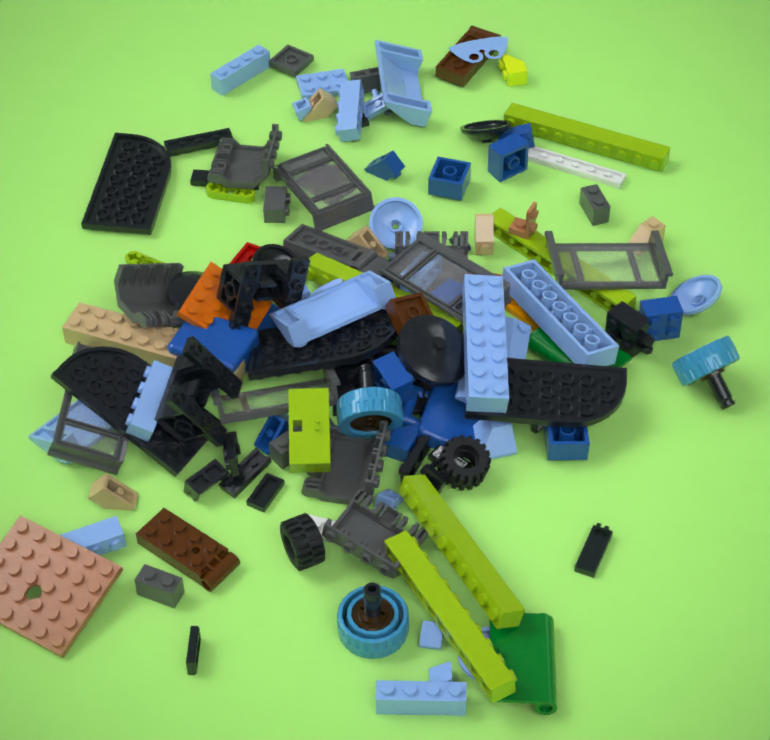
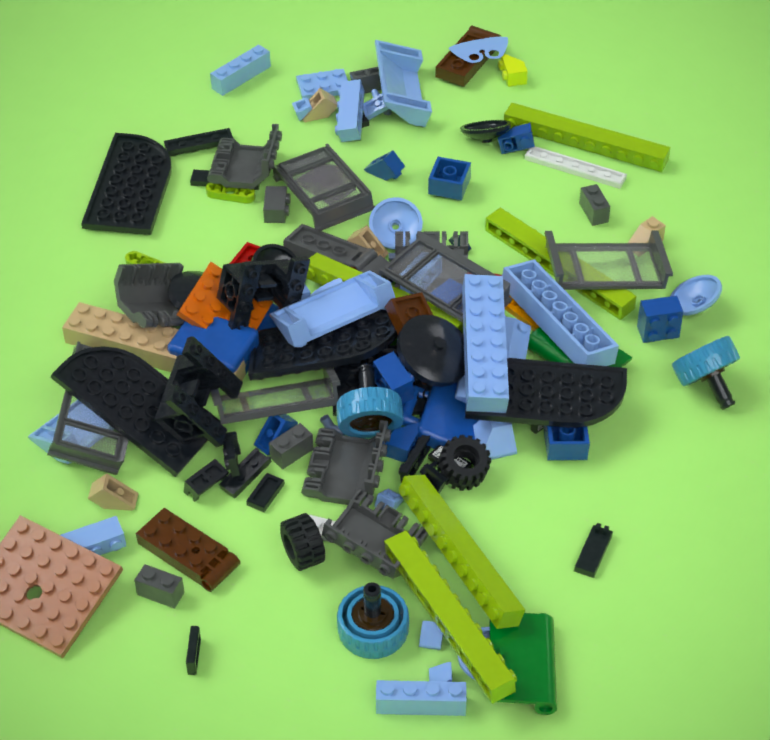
(145, 407): light blue brick -> none
(291, 60): dark grey plate -> none
(309, 430): lime brick -> none
(484, 234): tan slope -> none
(508, 157): blue brick -> none
(525, 228): nougat bracket -> none
(629, 330): black hinge -> none

